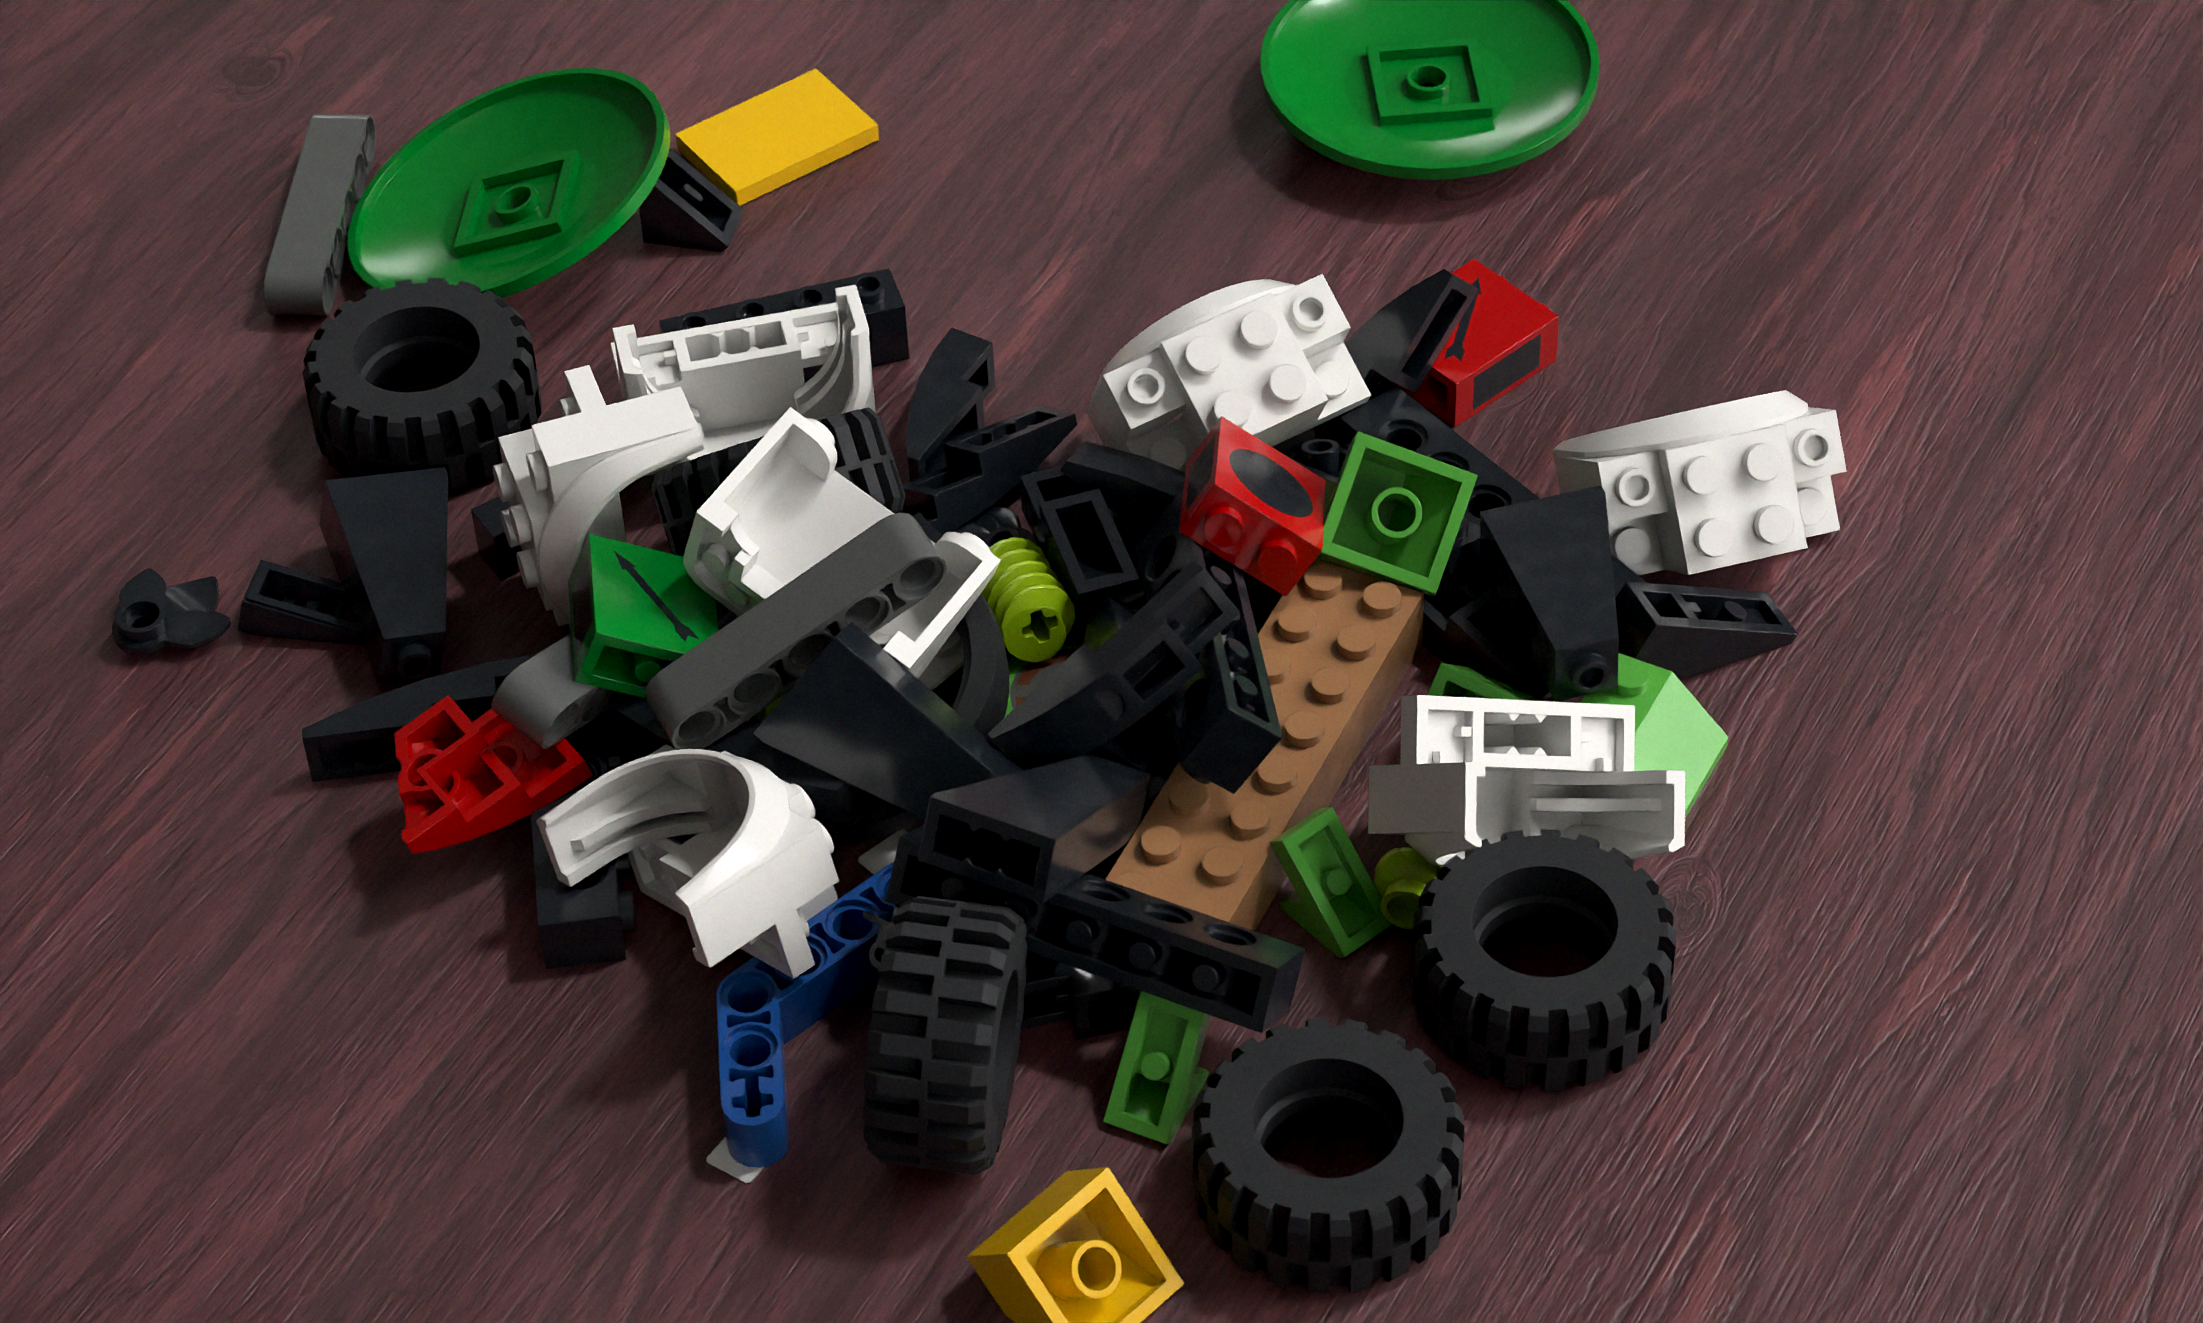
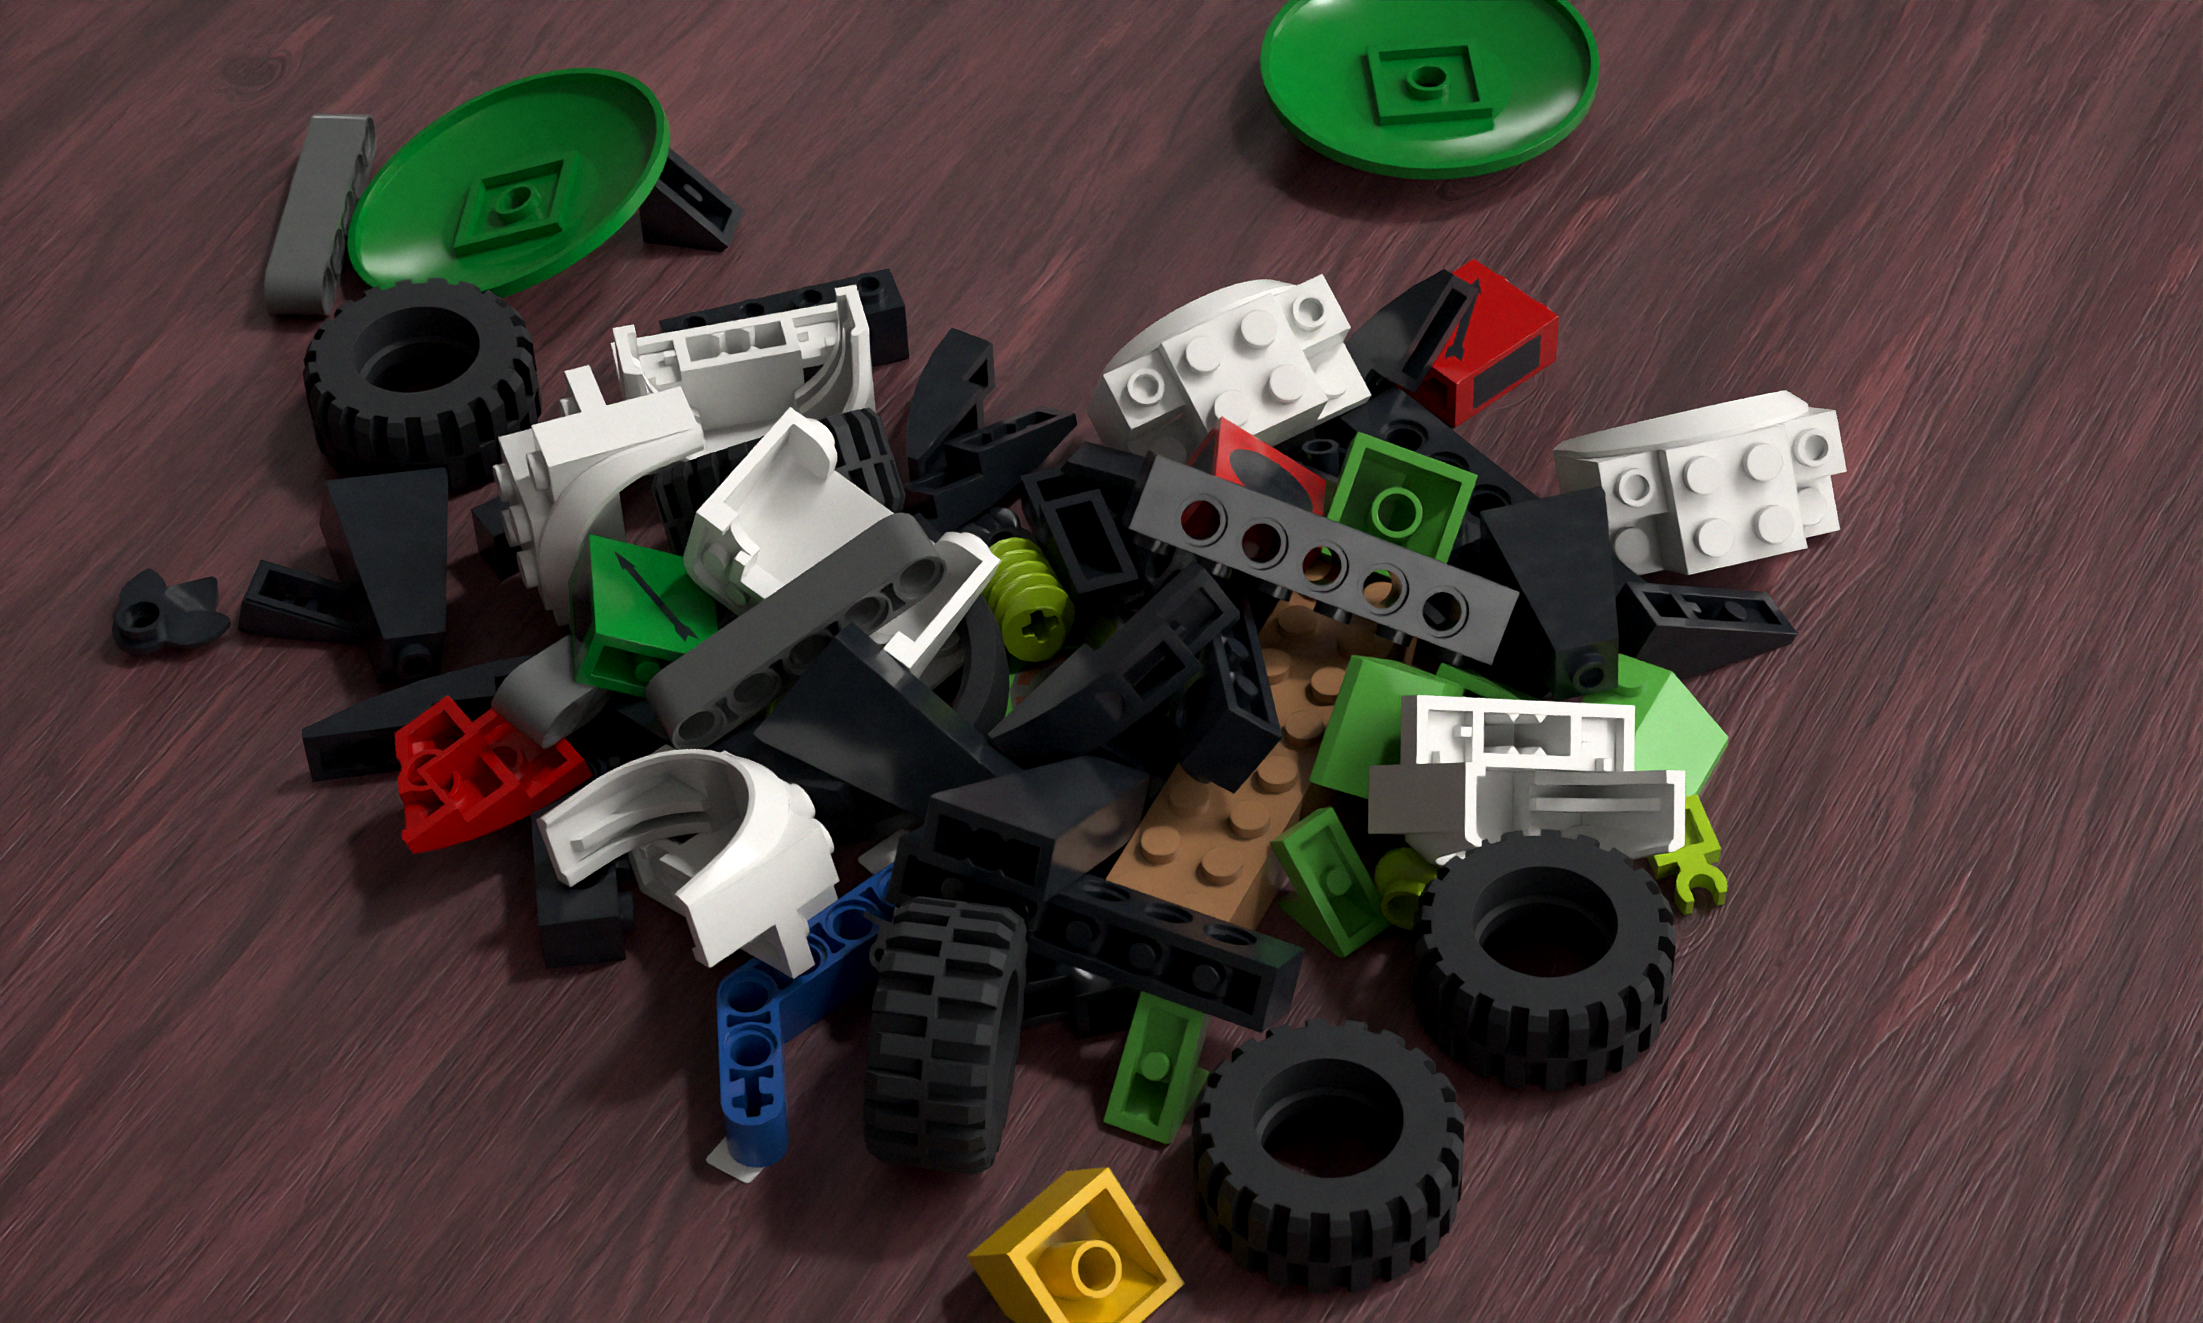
(777, 137): yellow tile -> none
(1368, 721): none -> bright green slope
(1478, 605): none -> brick
(1693, 860): none -> lime plate

